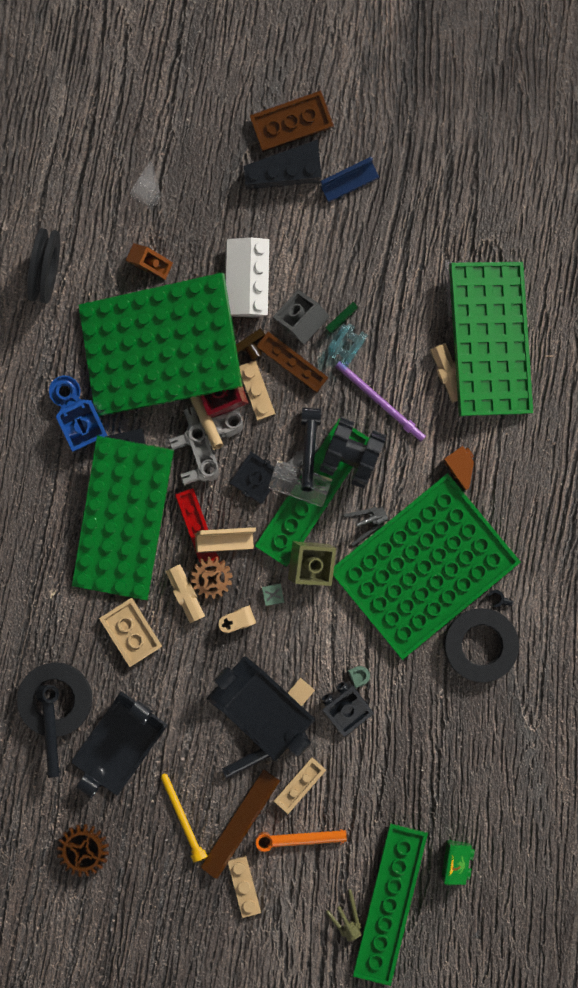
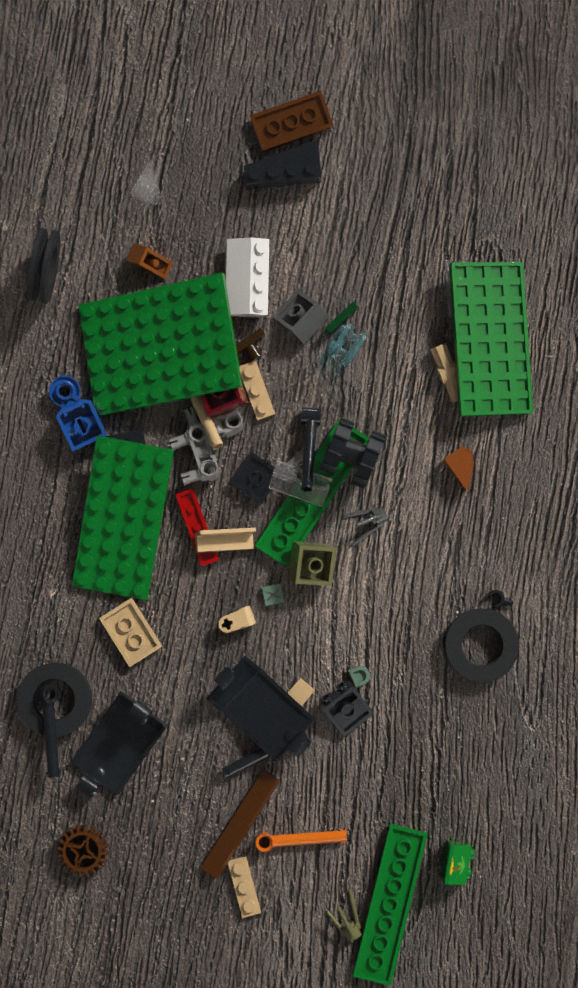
(185, 593): tan piece -> none
(197, 852): yellow piece -> none
(206, 584): medium nougat gear -> none
(292, 362): reddish brown plate -> none
(299, 785): tan plate -> none
(349, 180): dark blue panel -> none
(409, 426): medium lavender bar -> none
(425, 566): green plate -> none

